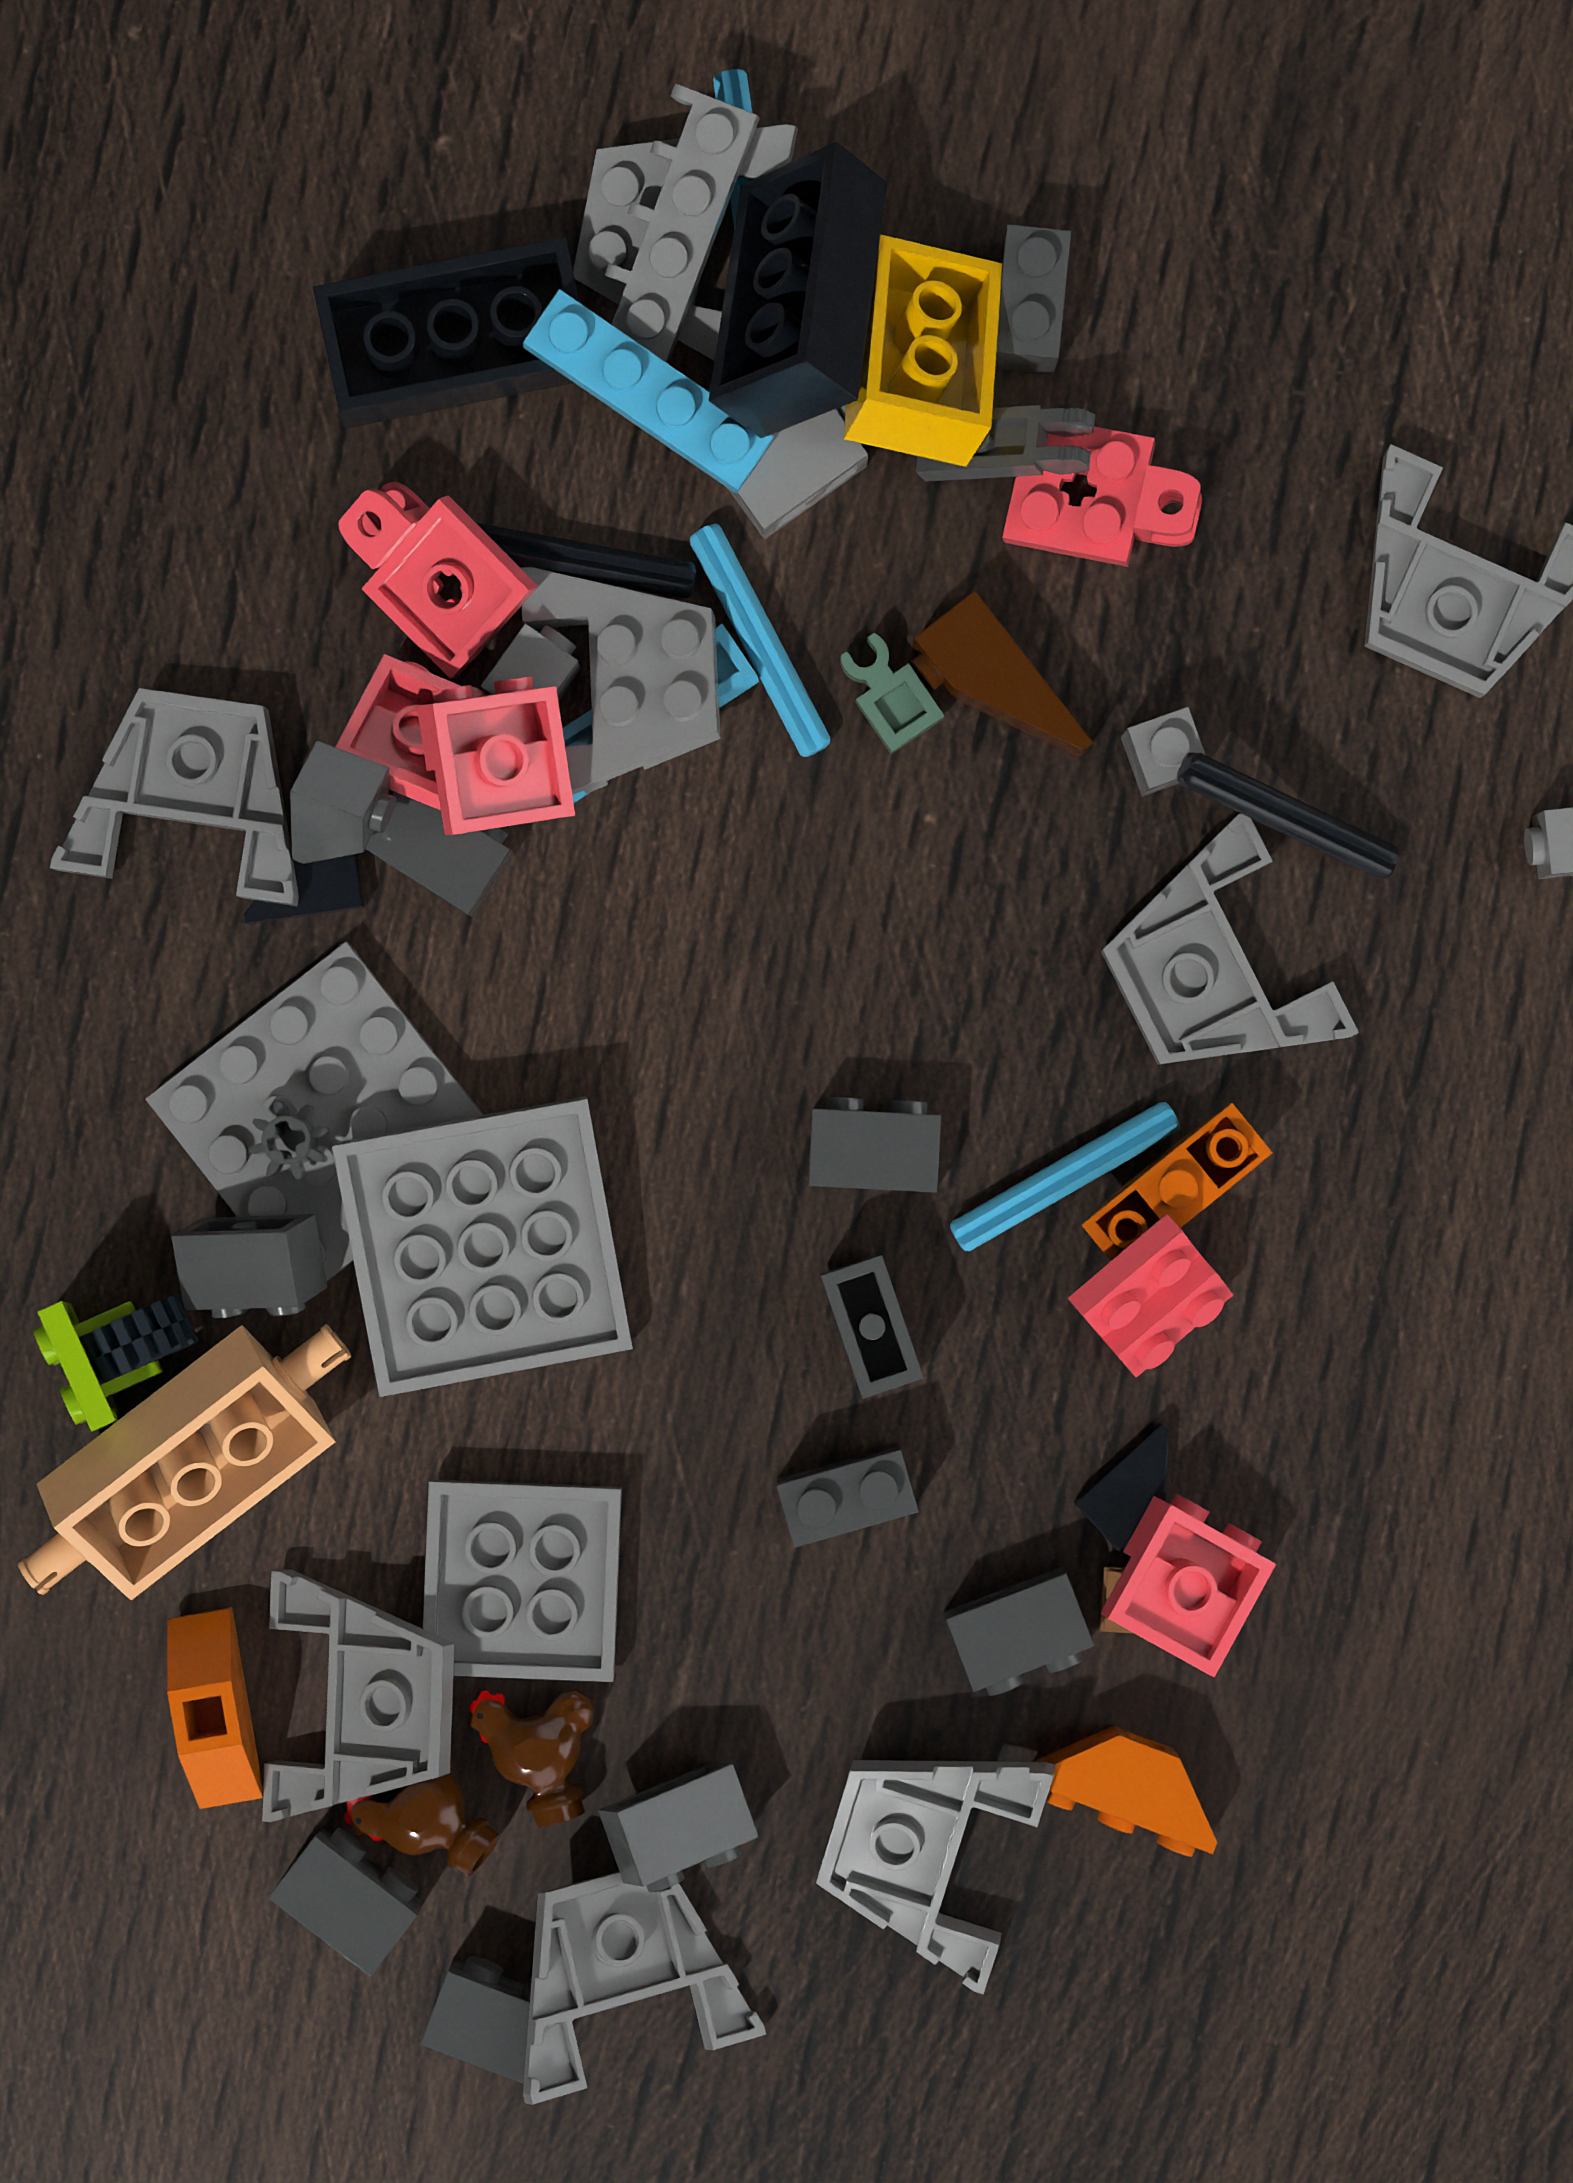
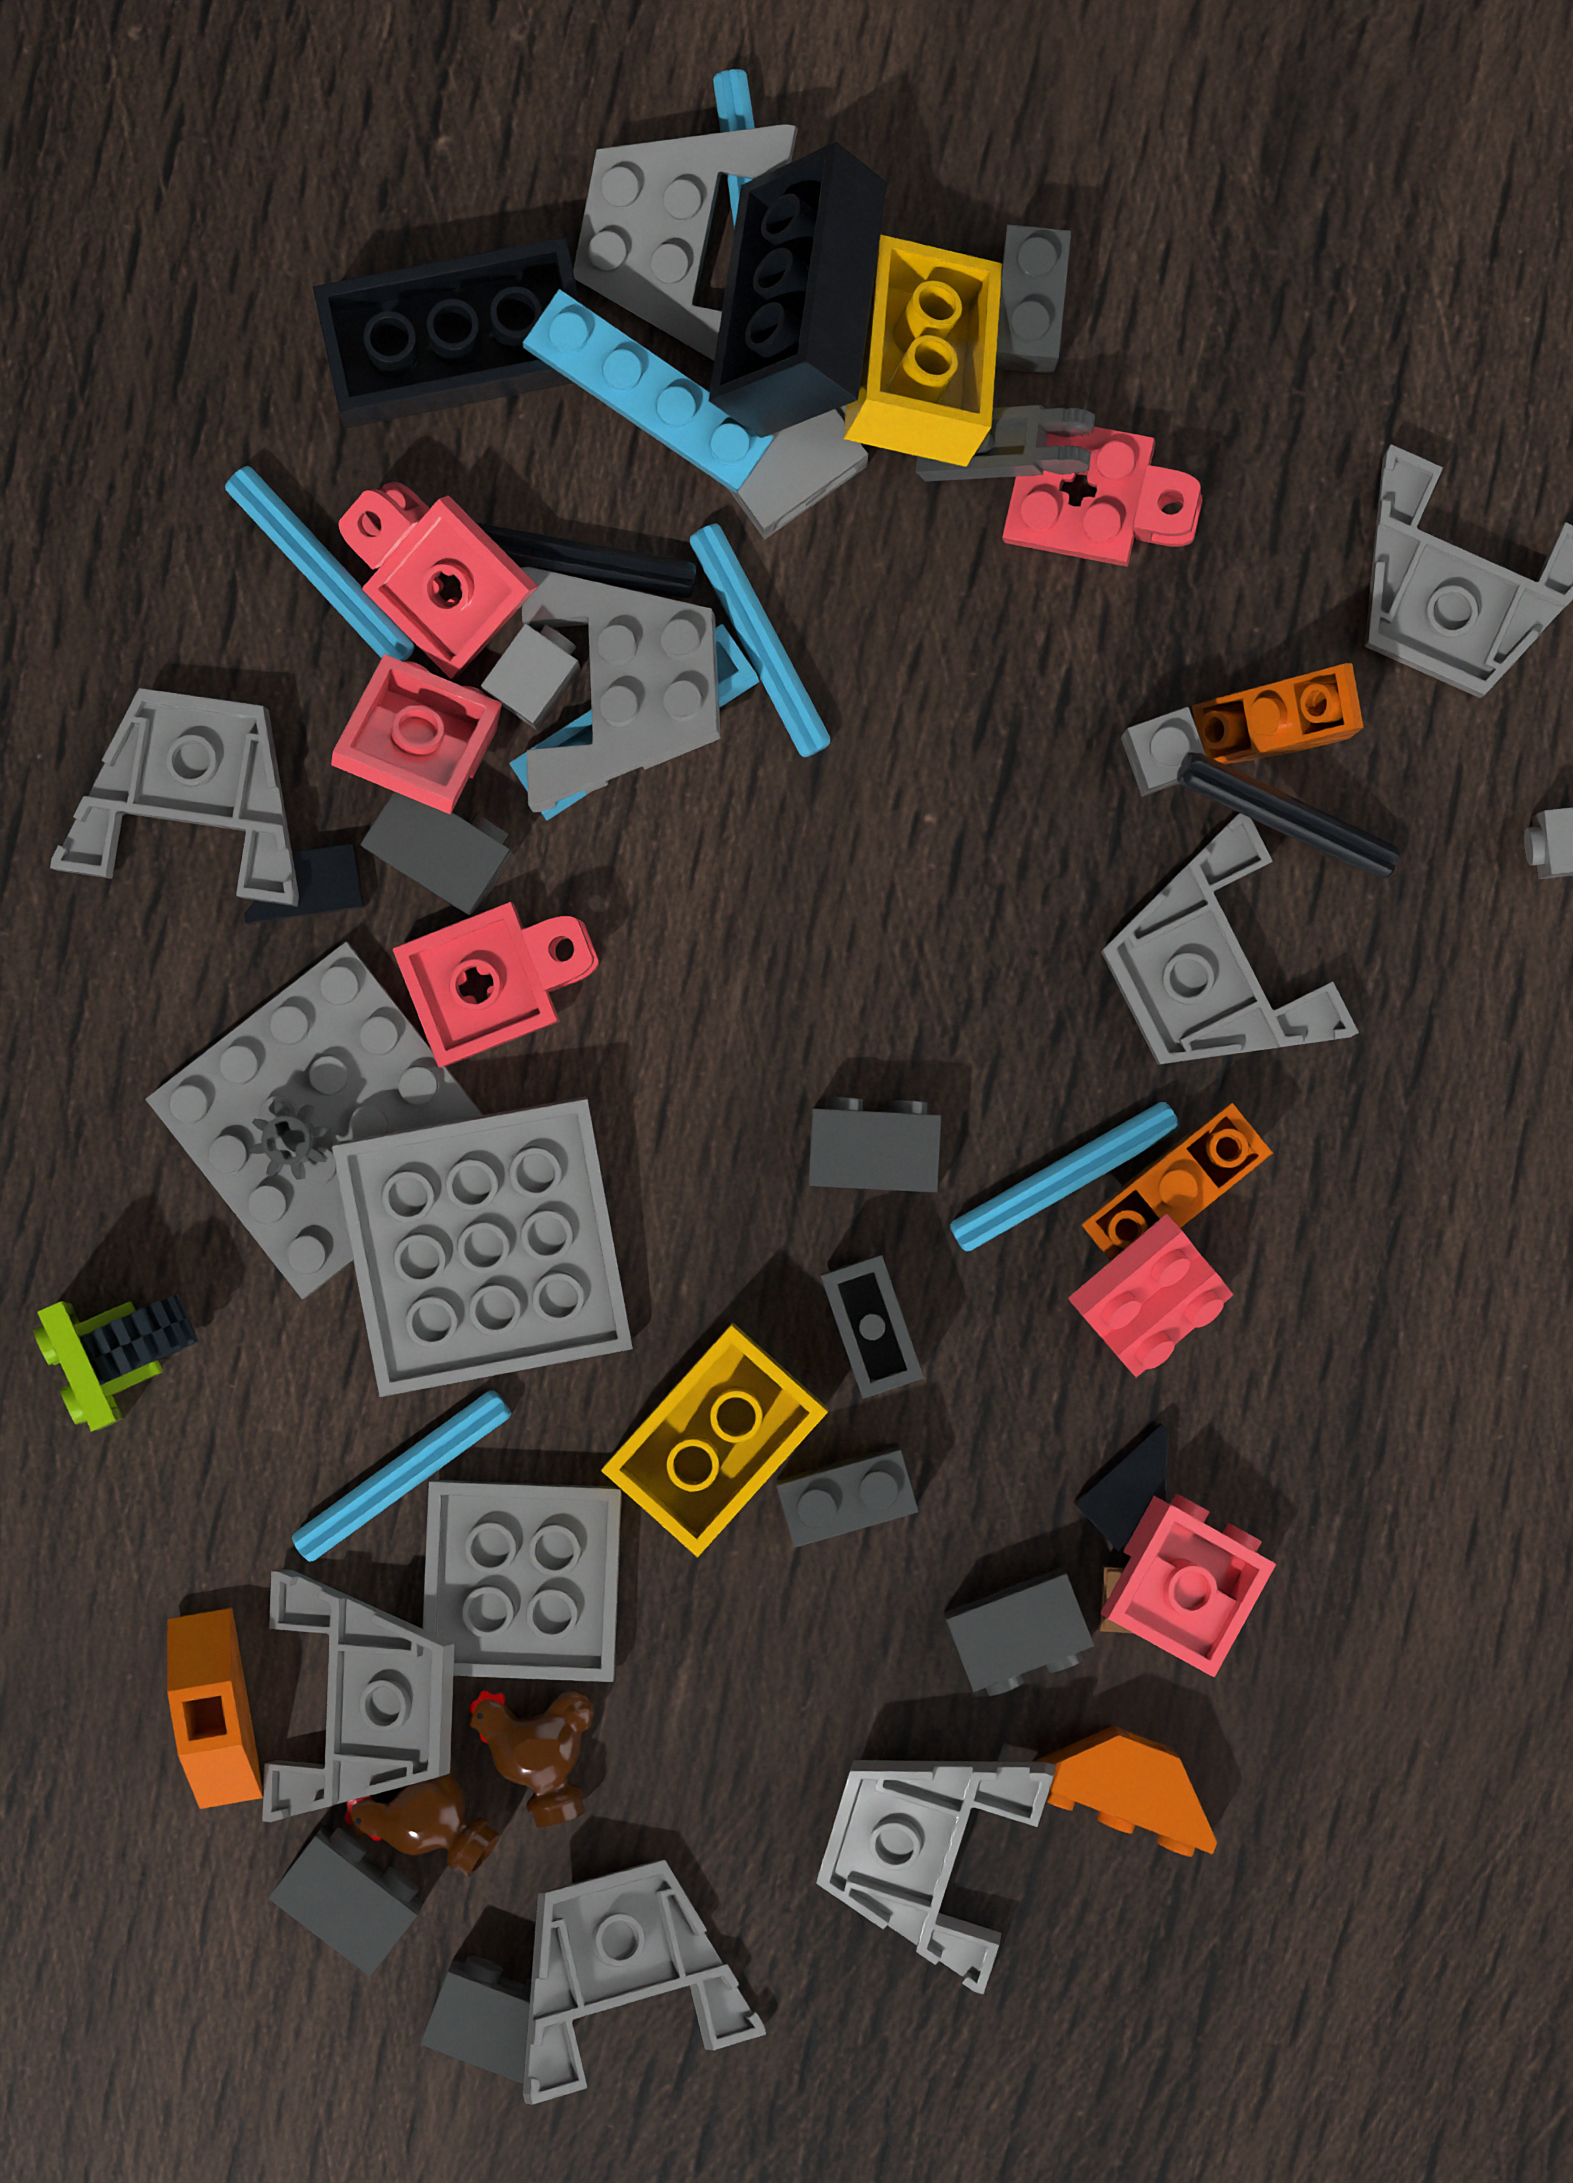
(185, 1462): light nougat brick -> none
(249, 1264): dark grey brick -> none
(318, 565): none -> medium azure axle
(337, 804): dark grey slope -> none
(401, 1475): none -> medium azure axle
(497, 756): coral plate -> none
(522, 973): none -> coral plate
(679, 1826): dark grey brick -> none
(683, 220): light grey hinge -> none
(715, 1439): none -> yellow brick
(896, 702): sand green plate -> none
(988, 671): reddish brown slope -> none
(1281, 716): none -> orange slope

